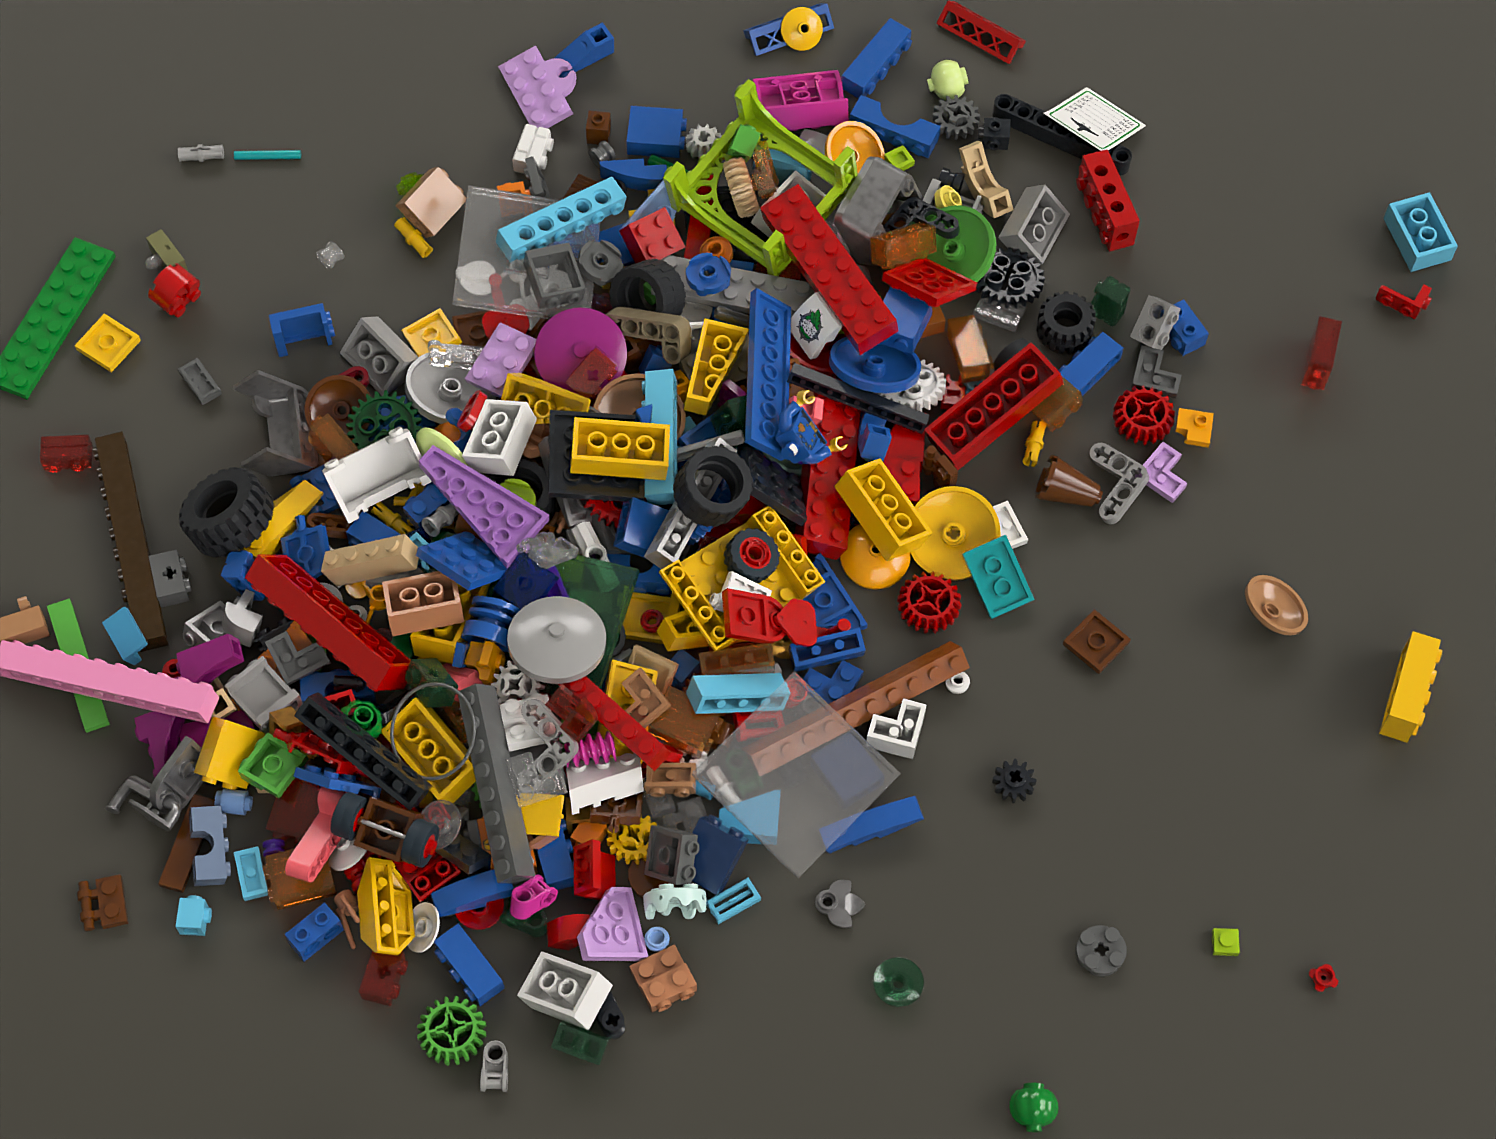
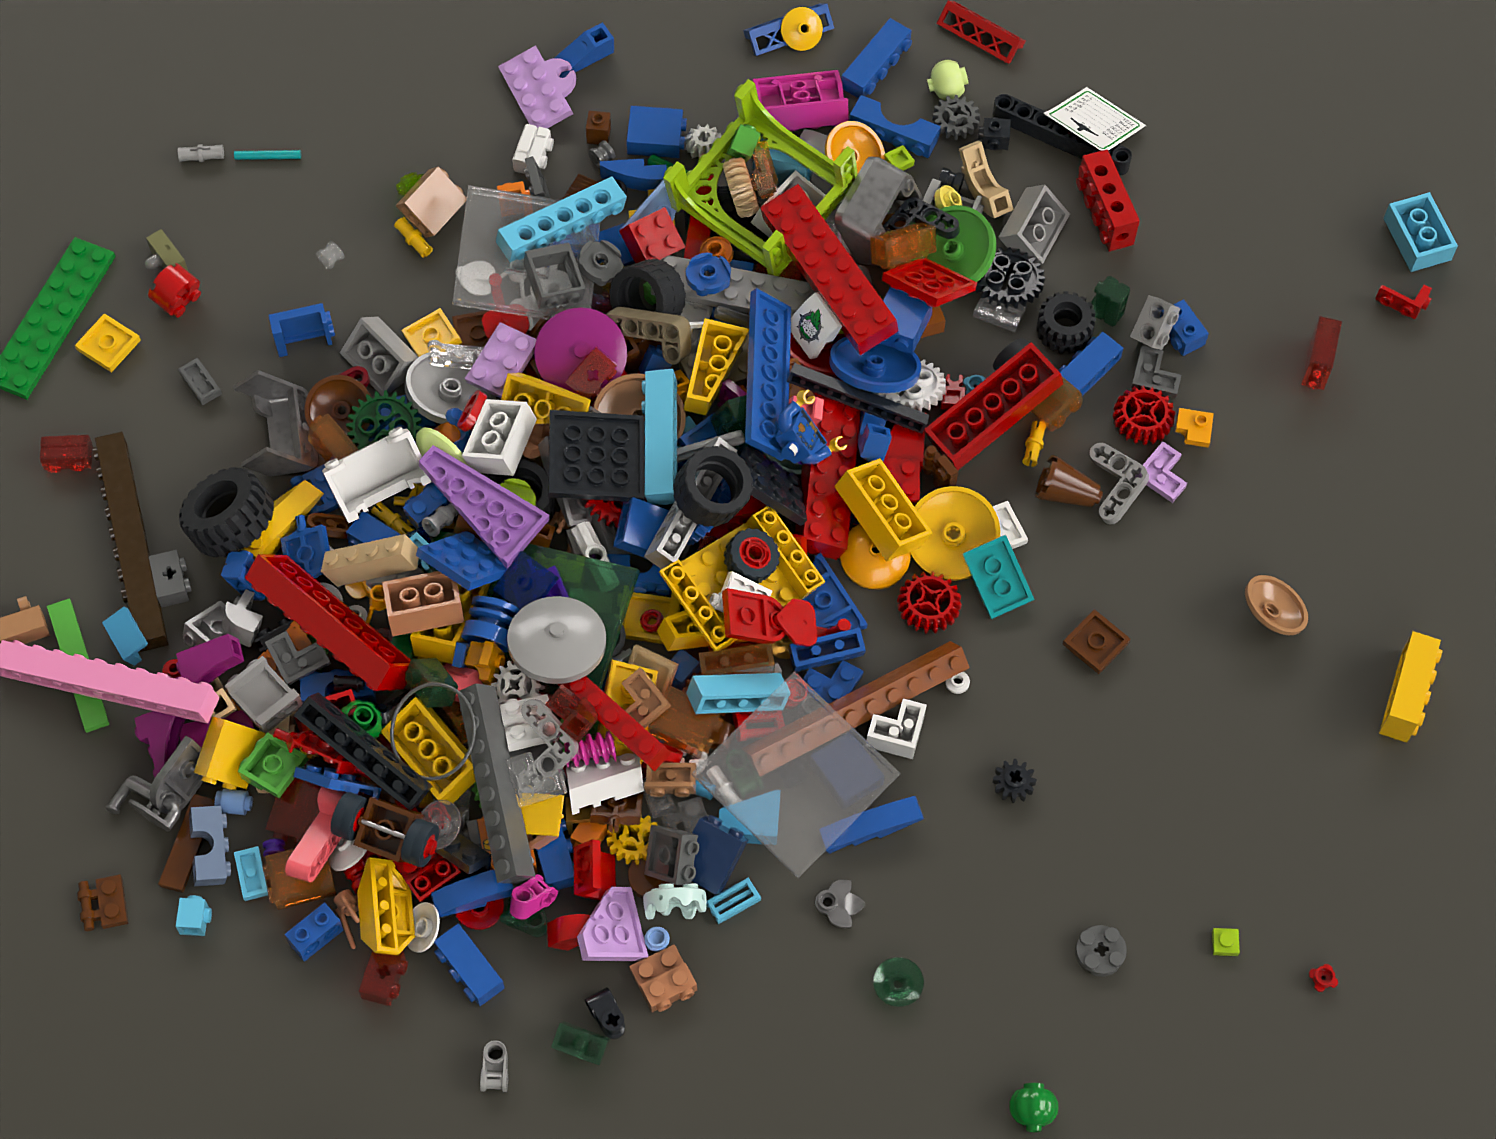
(285, 720): pearl gold panel -> none
(442, 1031): bright green gear -> none
(547, 550): clear plate -> none
(565, 990): white brick -> none
(620, 448): yellow brick -> none
(644, 414): blue slope -> none
(969, 348): clear orange brick -> none

